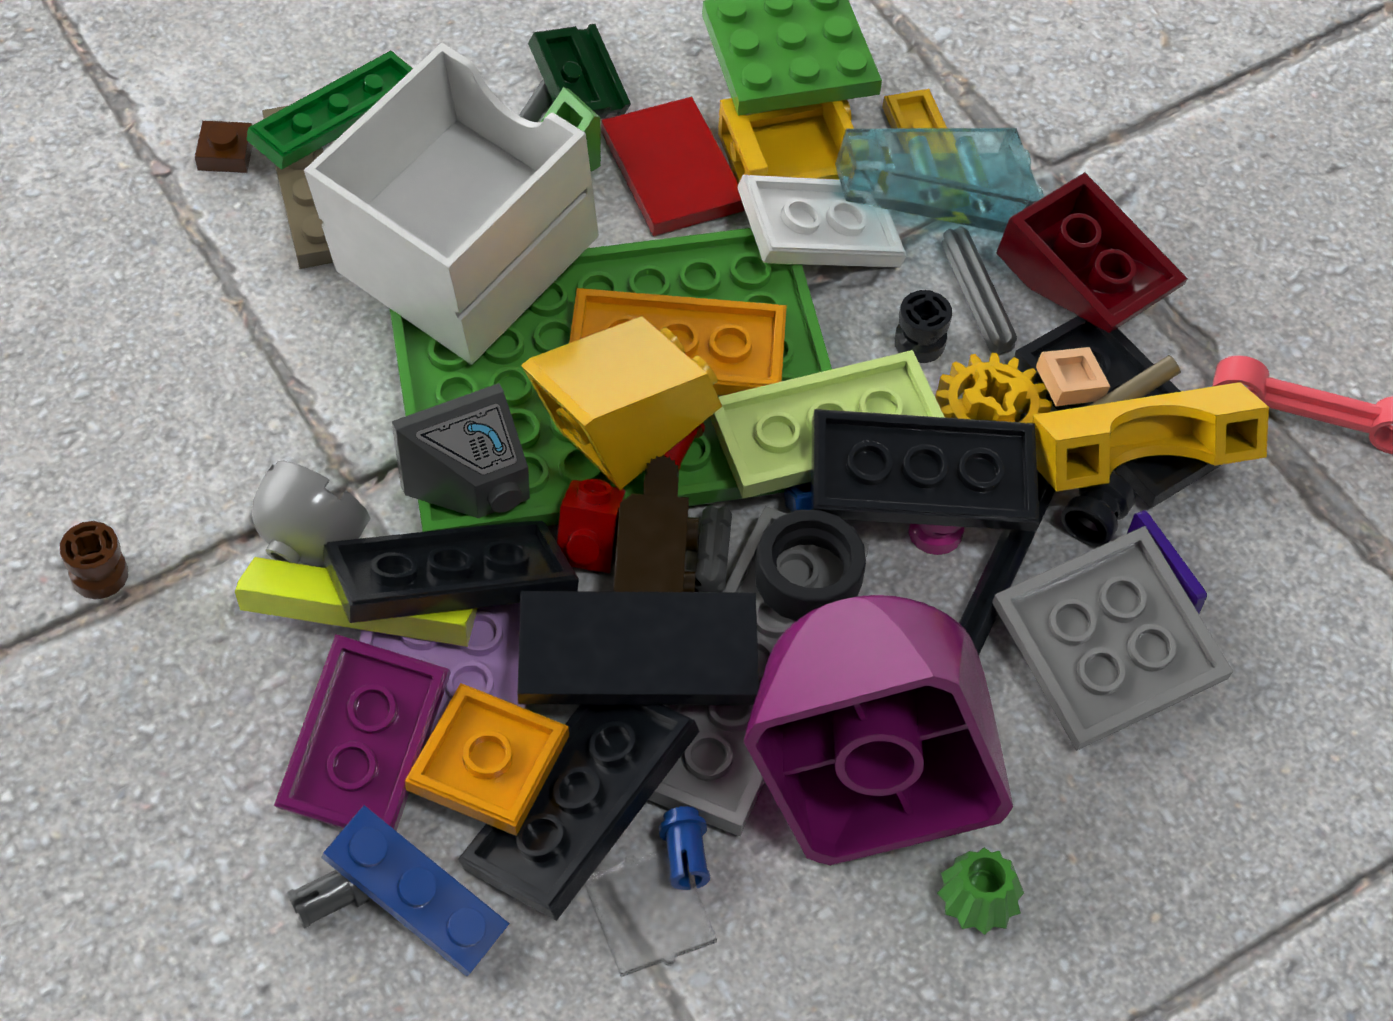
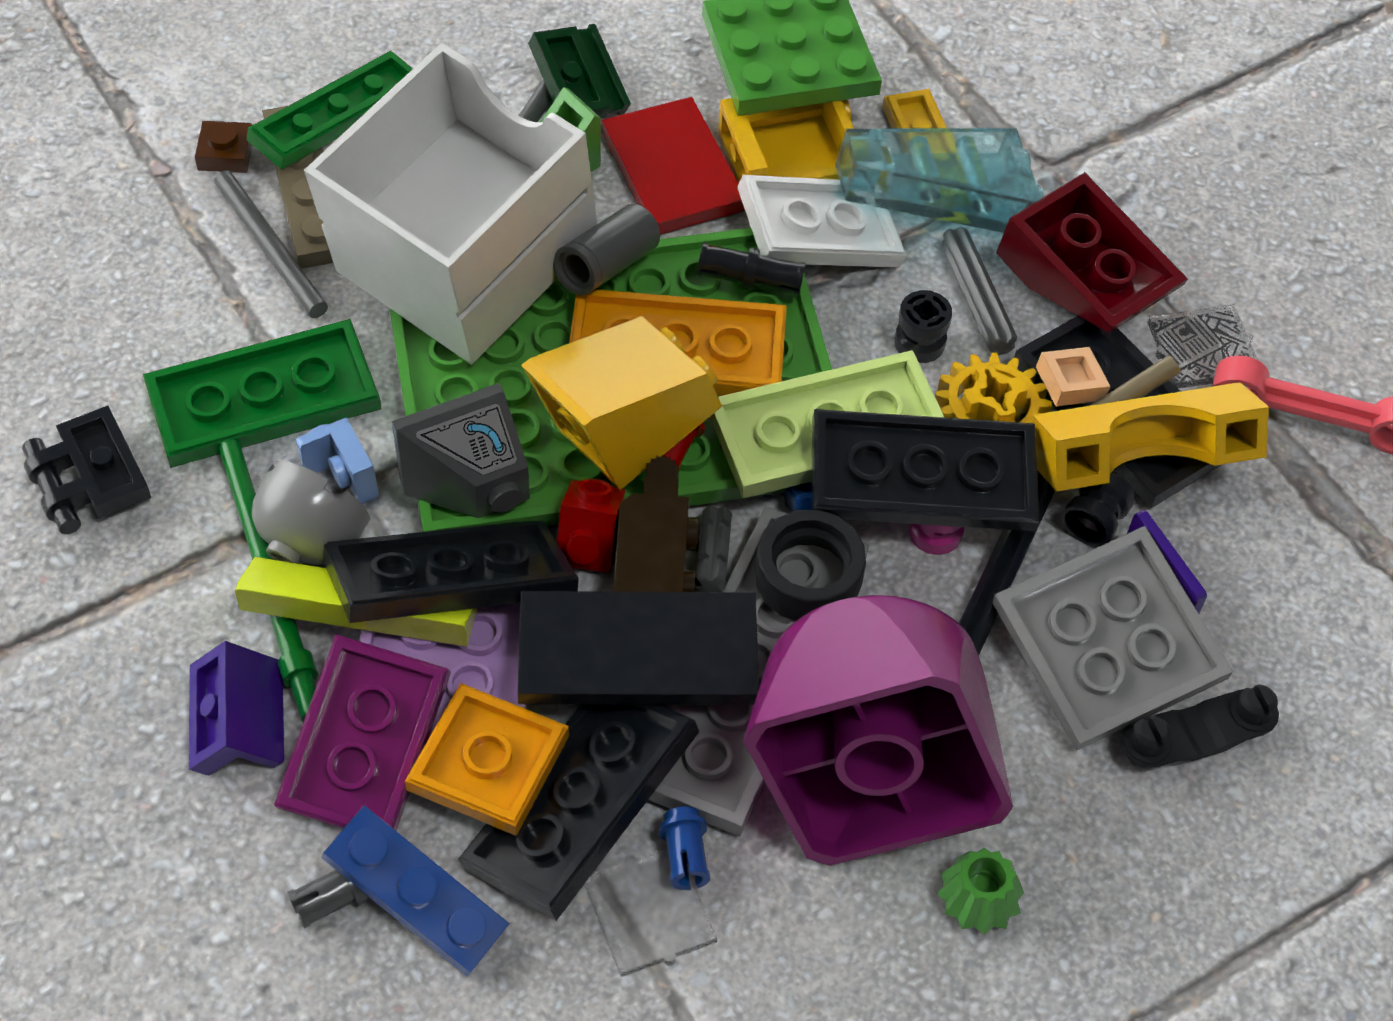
(94, 560): reddish brown wheel -> none
(102, 462): none -> black plate
(235, 709): none -> dark purple panel
(261, 392): none -> green tile
(271, 244): none -> dark grey bar
(296, 663): none -> green bar
(340, 450): none -> light blue bracket
(606, 249): none -> dark grey pin
(751, 269): none -> black pin
(1200, 341): none -> clear piece
(1201, 729): none -> black piece

